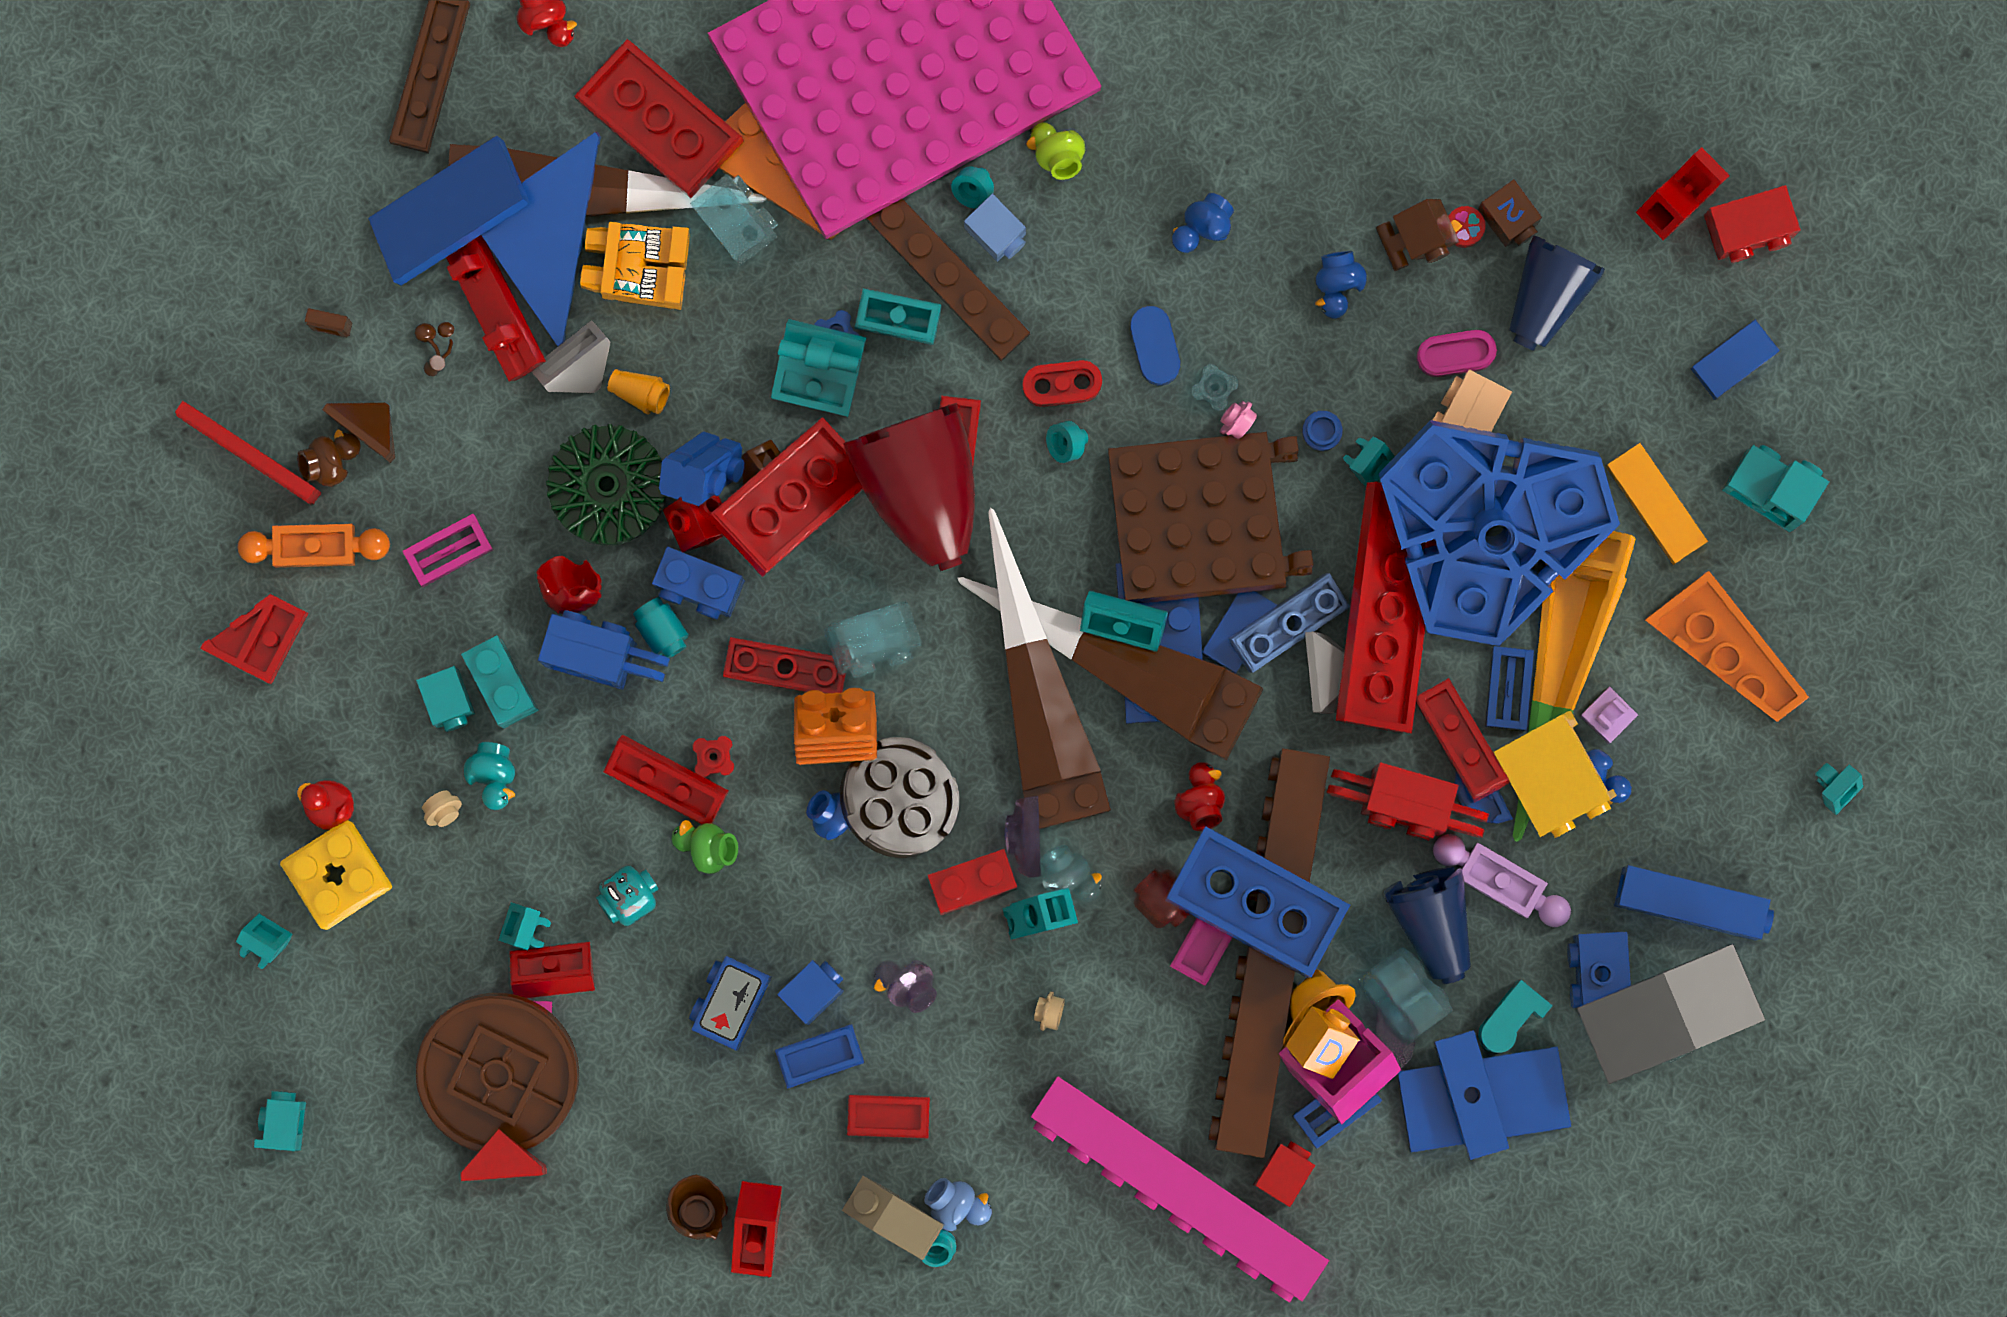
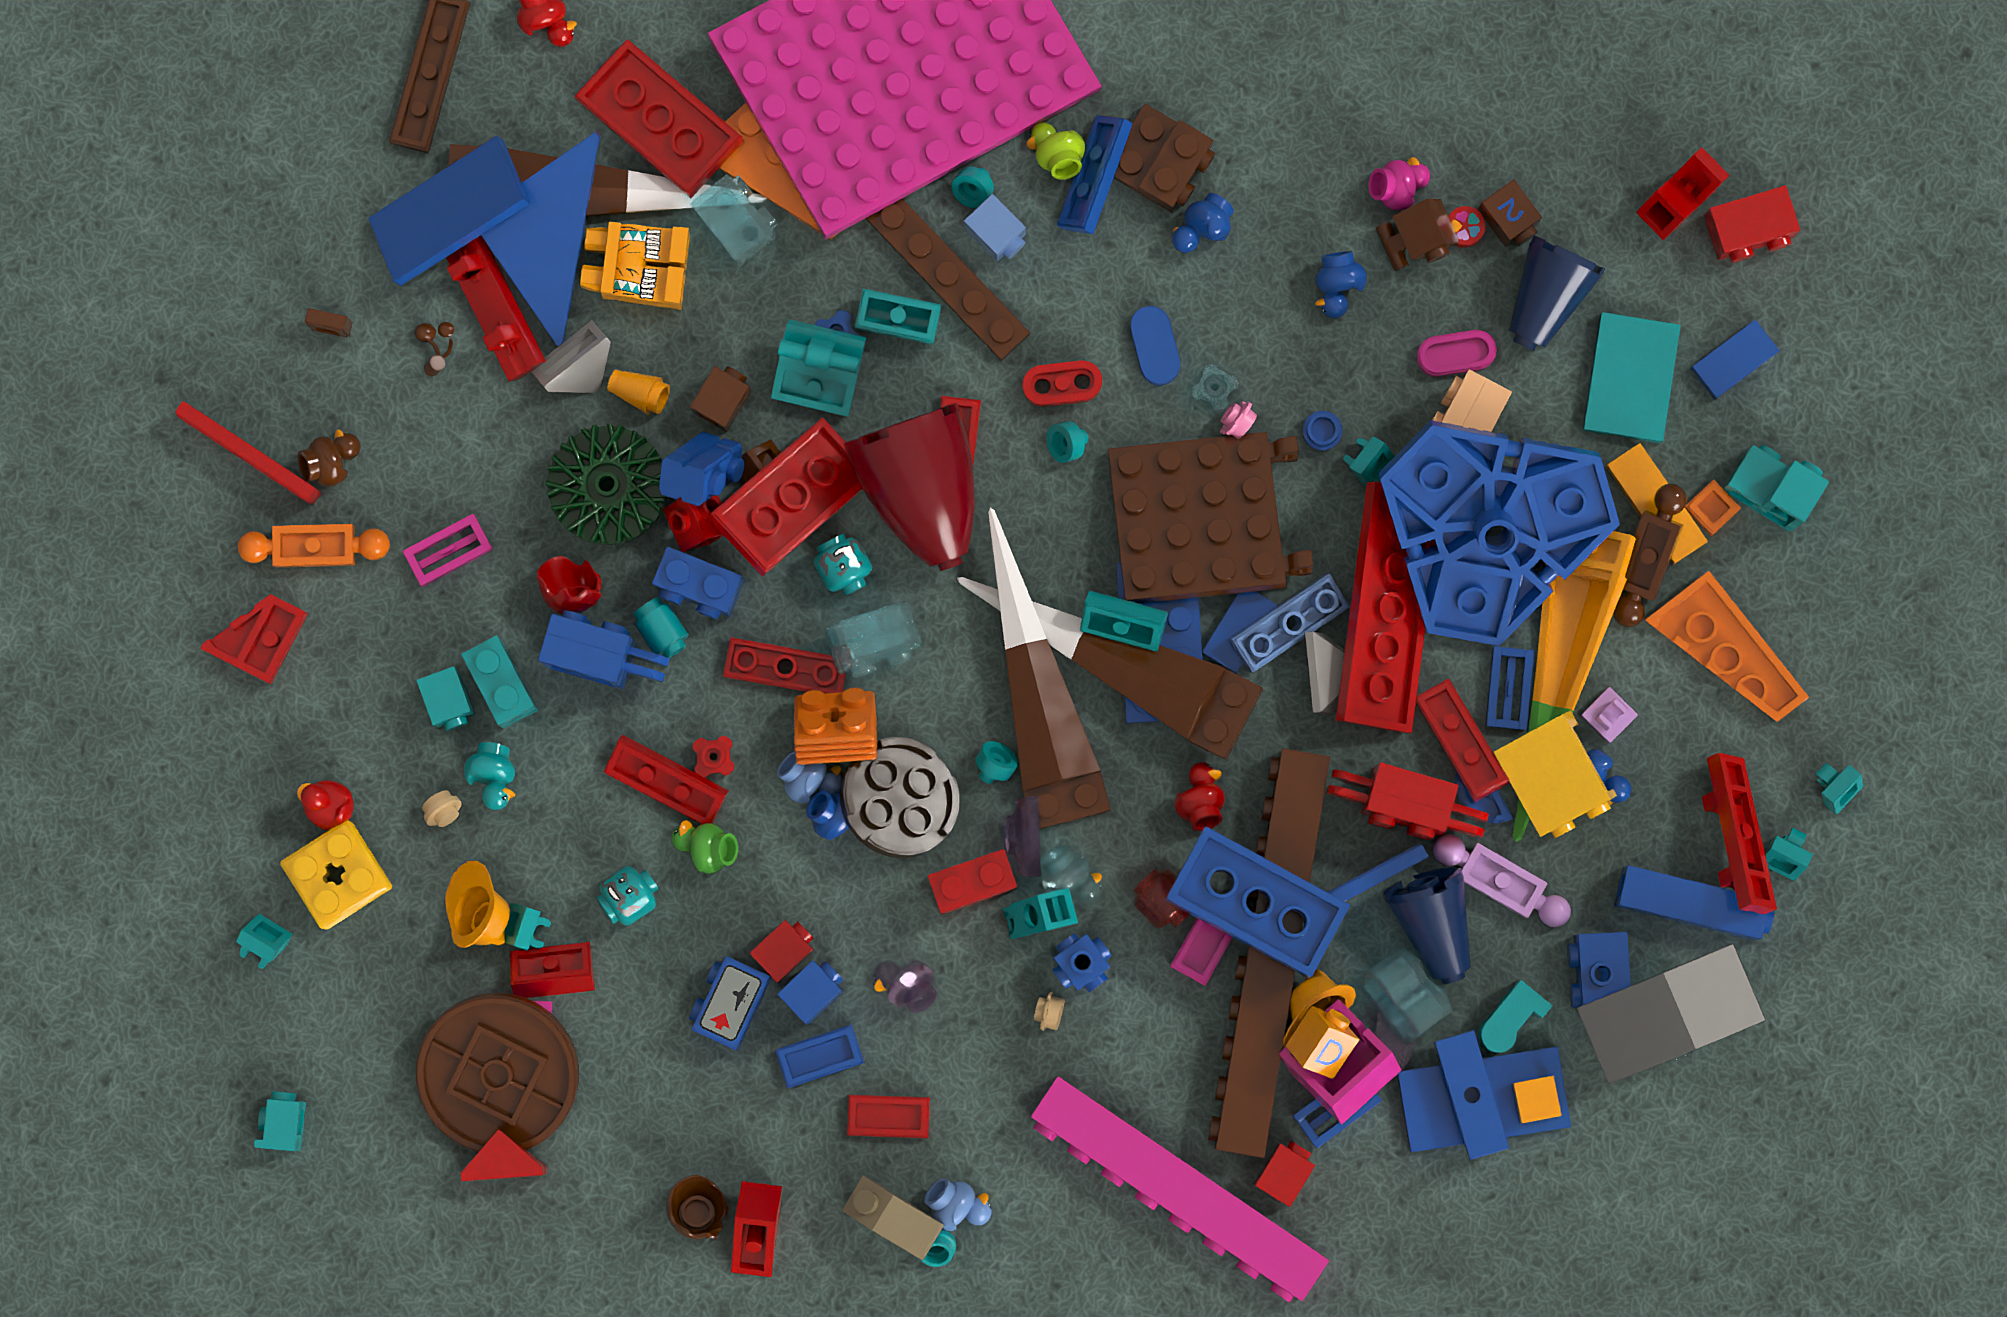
(368, 423): reddish brown slope -> none
(475, 908): none -> light orange piece
(721, 397): none -> reddish brown brick
(783, 950): none -> red brick
(804, 780): none -> medium blue animal
(842, 564): none -> teal head
(995, 762): none -> teal tile
(1066, 969): none -> blue brick
(1094, 180): none -> blue tile
(1163, 158): none -> reddish brown plate
(1380, 873): none -> blue tile
(1398, 182): none -> dark pink animal
(1536, 1099): none -> light orange tile
(1631, 377): none -> teal tile
(1651, 554): none -> reddish brown plate
(1712, 507): none -> orange tile
(1741, 833): none -> red hinge
(1787, 856): none -> teal tile

